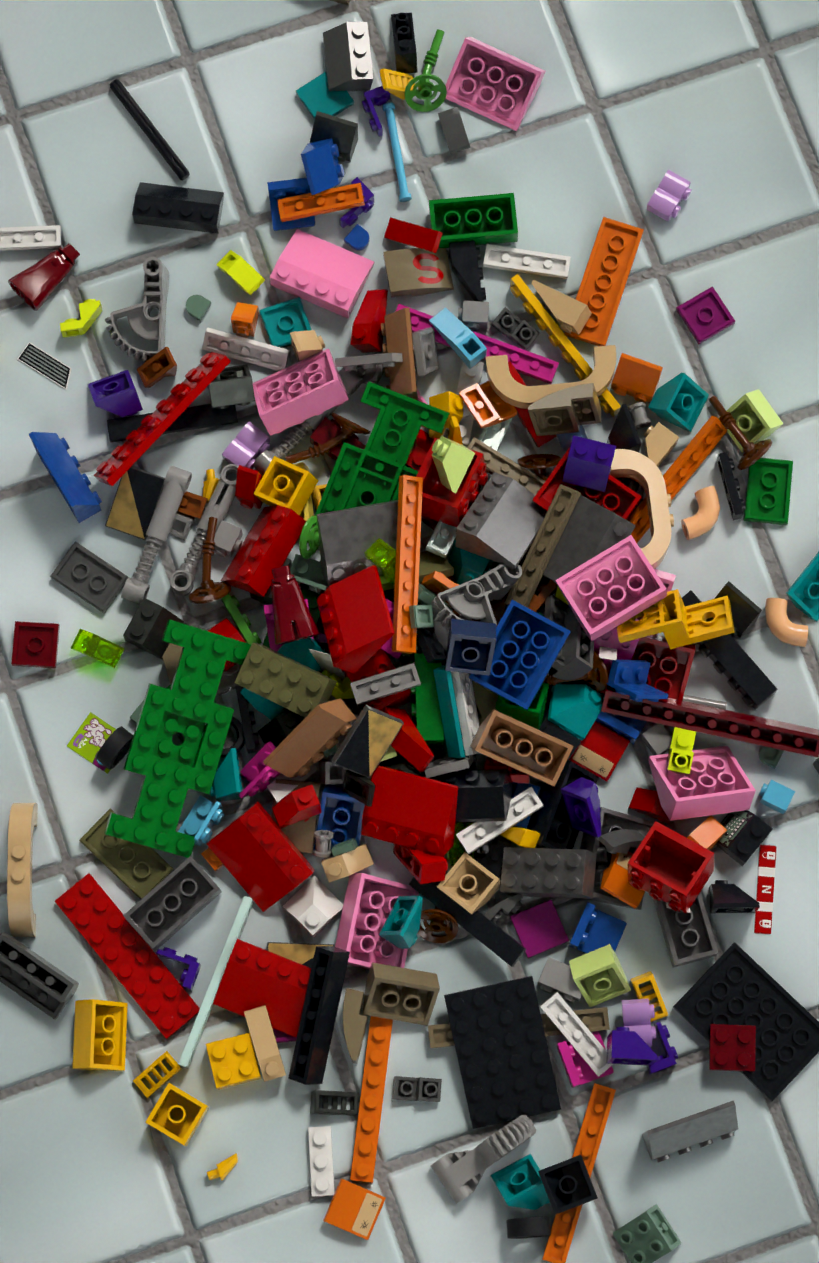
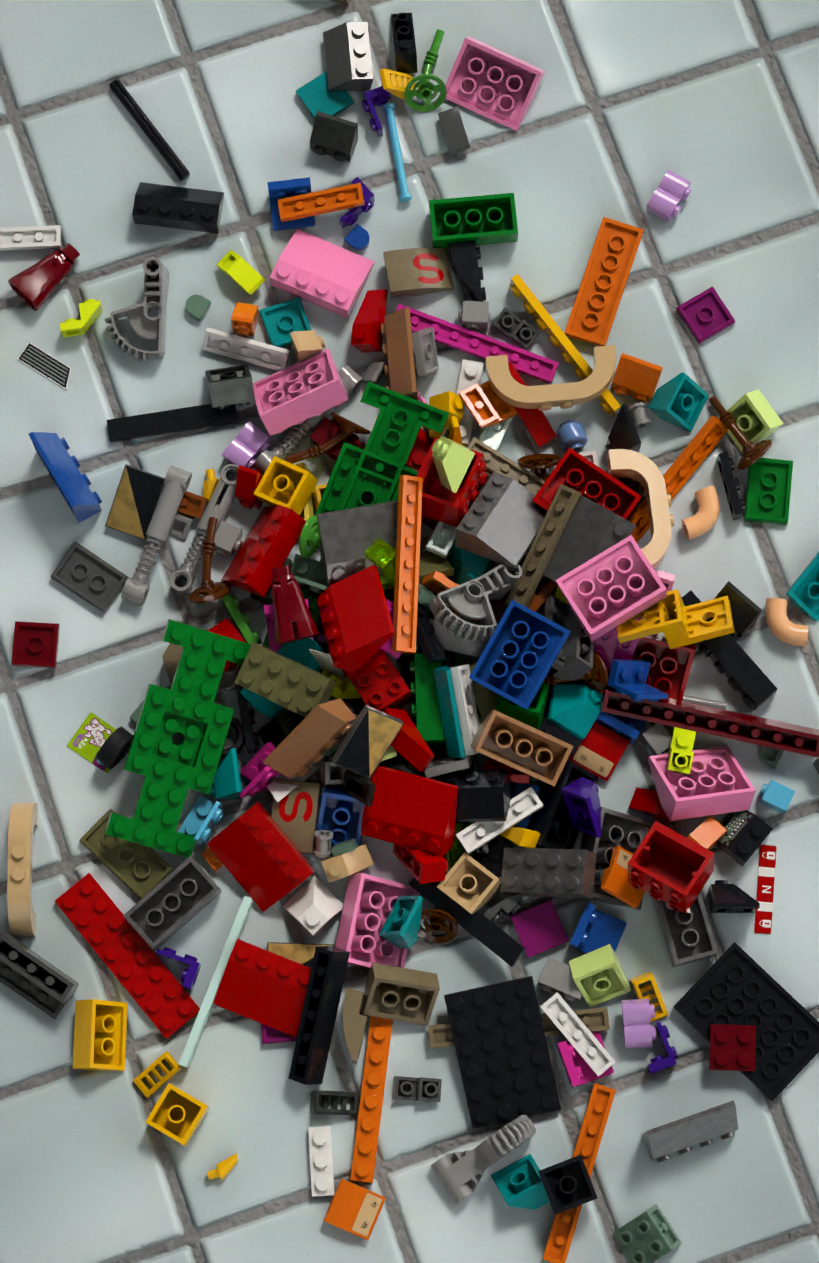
(97, 648): clear neon green slope -> none
(116, 394): dark purple slope -> none
(148, 627): pearl dark grey slope -> none
(157, 368): dark orange slope -> none
(165, 414): red plate -> none
(233, 1061): yellow brick -> none
(265, 1043): tan slope -> none
(297, 806): red slope -> none
(322, 165): blue slope -> none
(368, 361): light grey wing -> none
(385, 684): light grey plate -> none
(413, 235): red tile -> none
(421, 616): sand green tile -> none
(459, 337): medium azure slope -> none
(470, 647): dark blue slope -> none
(526, 261): white plate -> none
(528, 1227): black tyre -> none
(566, 410): dark tan slope -> none
(568, 311): tan slope -> none
(589, 463): dark purple slope -> none
(608, 653): white sticker -> none
(621, 840): dark grey slope -> none
(628, 1048): dark purple slope -> none
(659, 443): tan slope -> none

